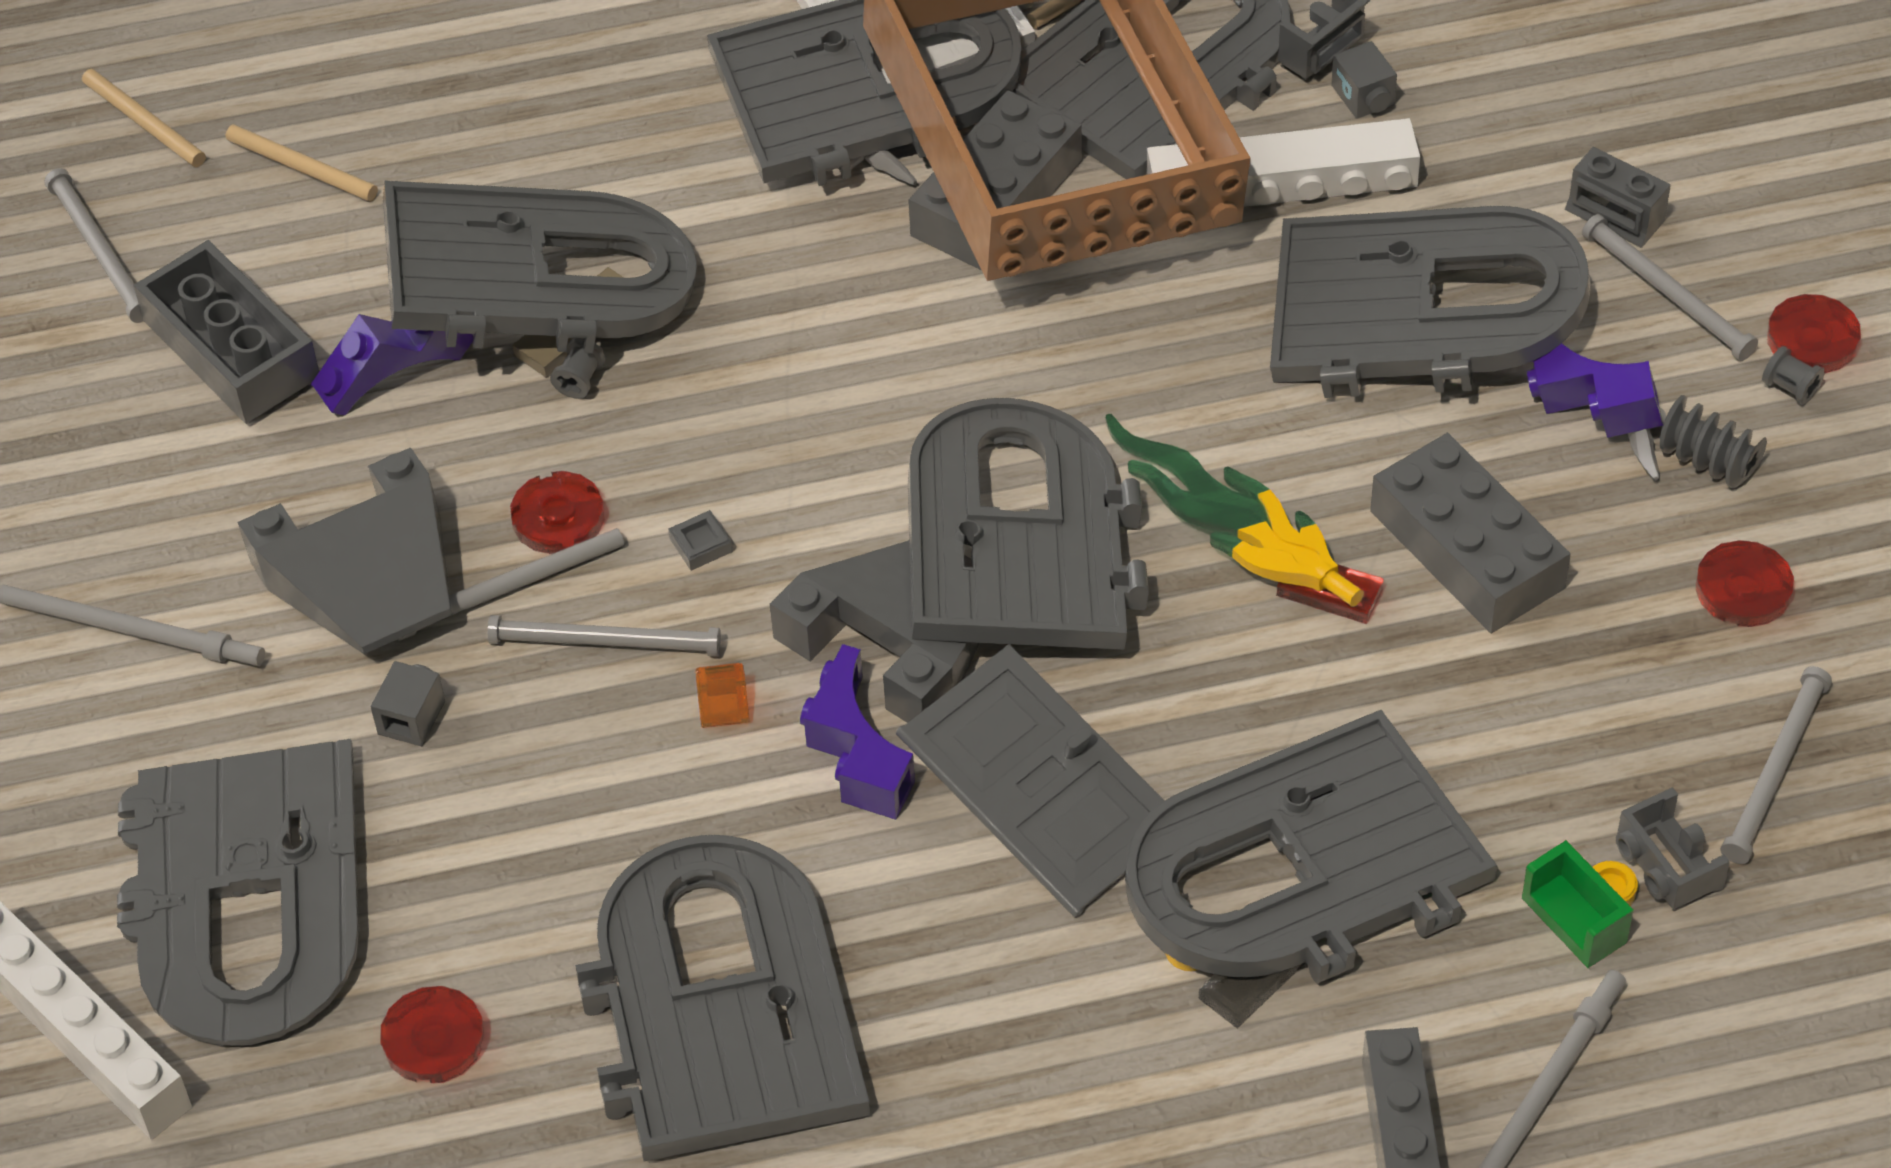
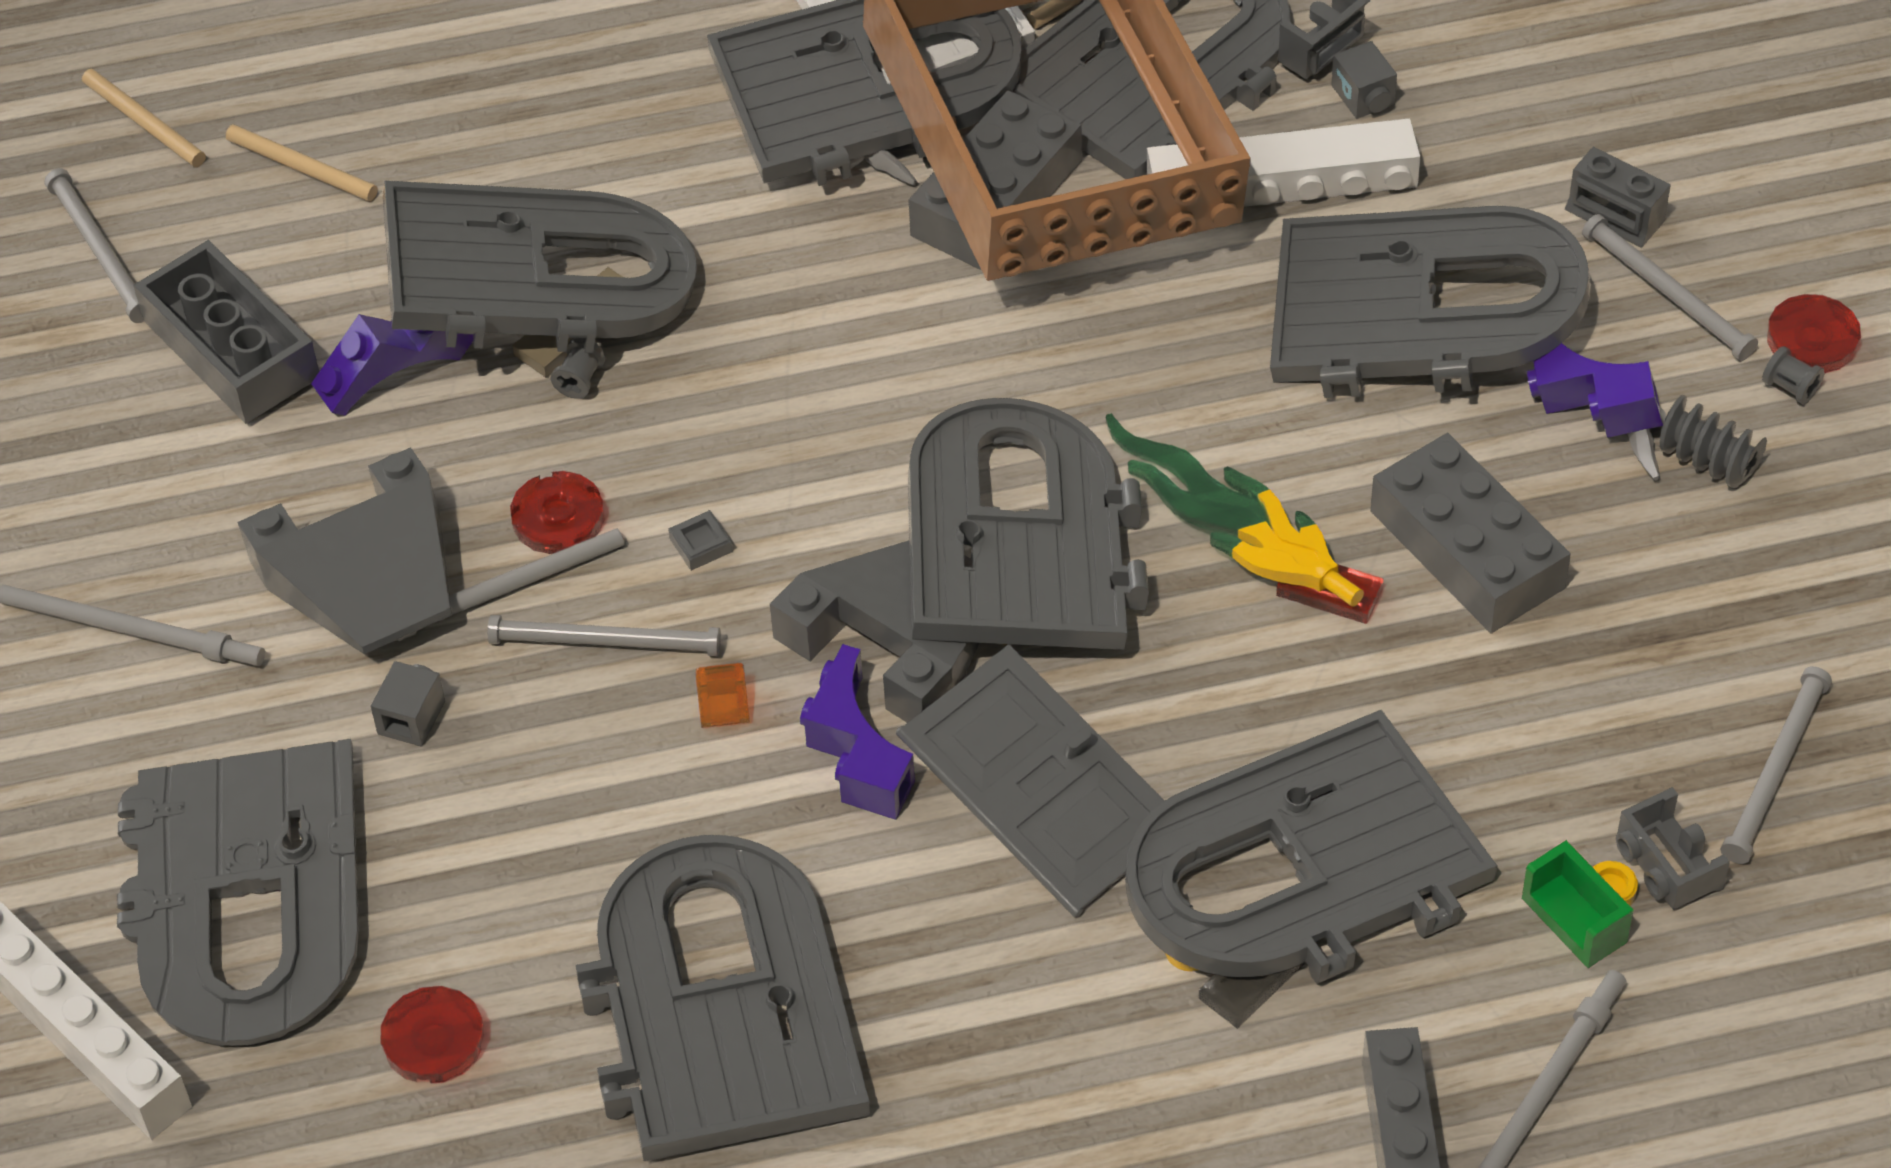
(1744, 583): clear red tile -> none

